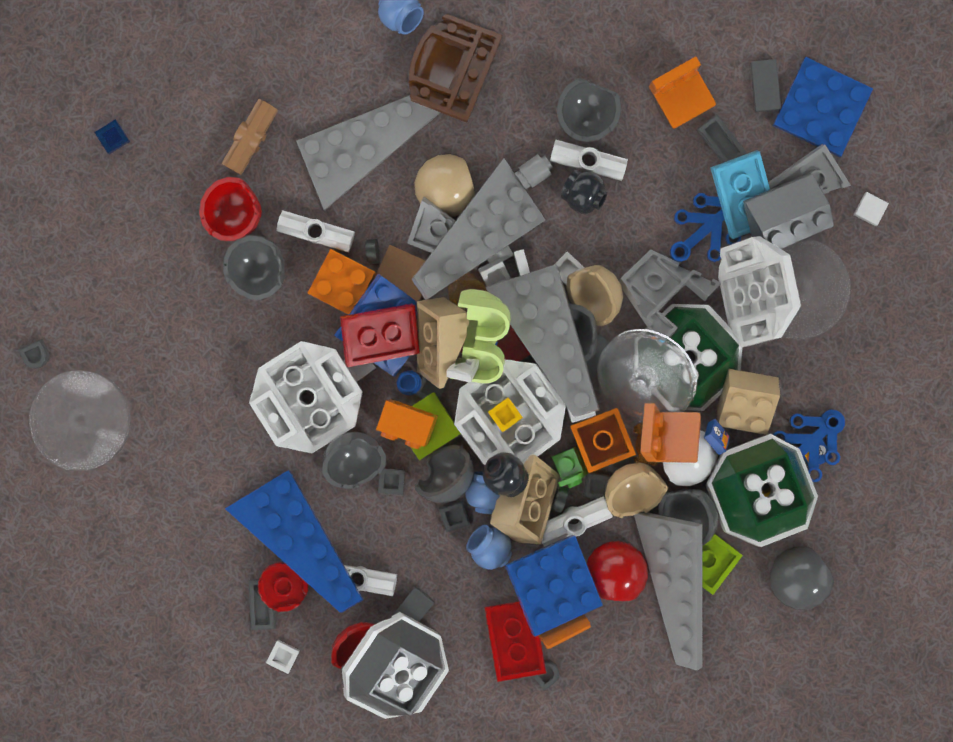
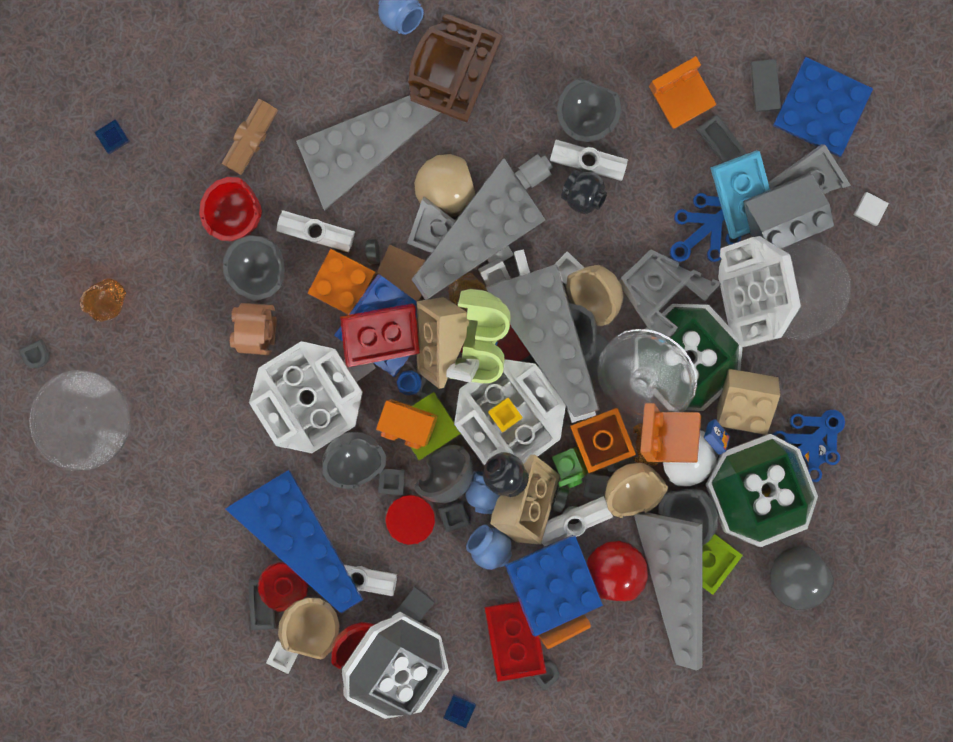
(103, 300): none -> clear orange hair
(253, 328): none -> nougat brick
(309, 628): none -> tan cylinder
(410, 519): none -> red tile
(459, 711): none -> clear blue tile

